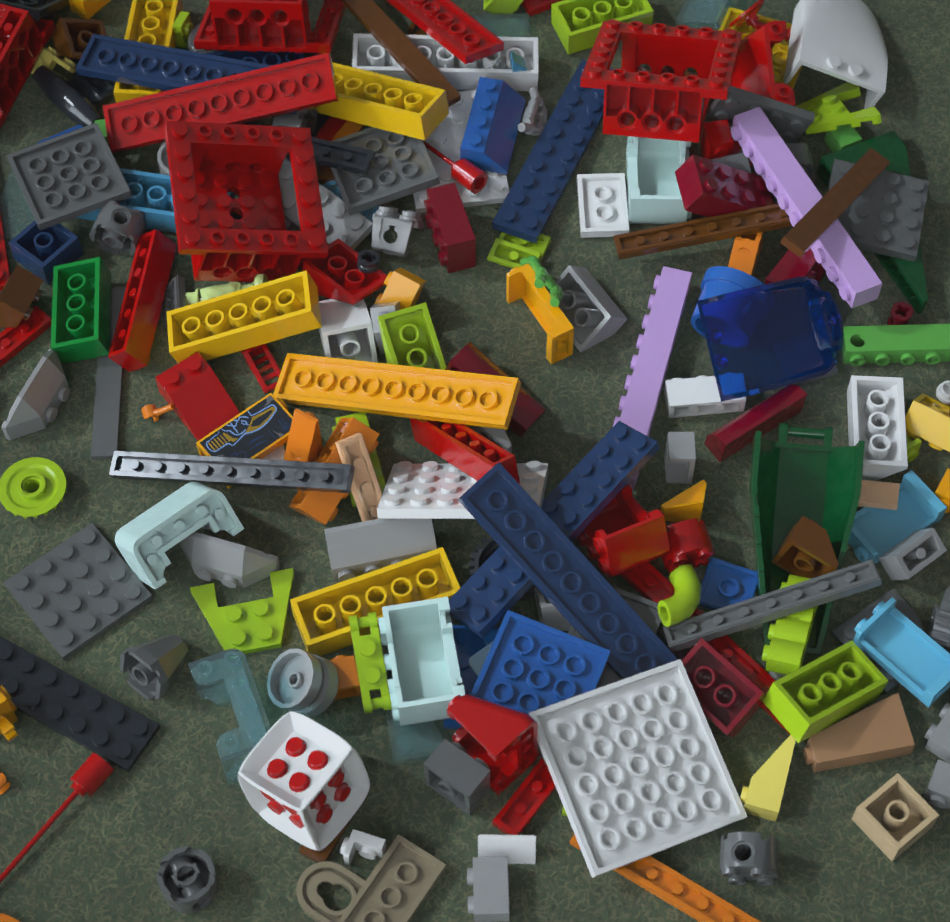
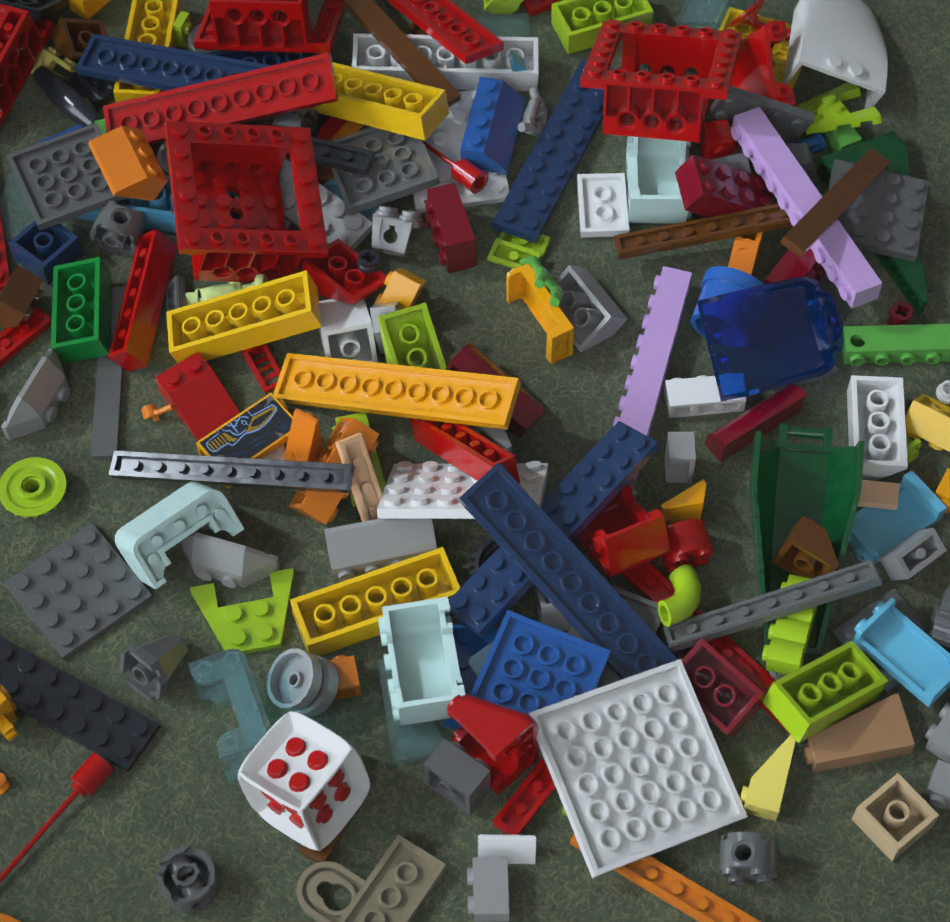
(128, 163): none -> orange slope
(367, 845): white bracket -> none
(370, 662): lime plate -> none
(726, 584): blue tile -> none
(815, 142): none -> blue bush

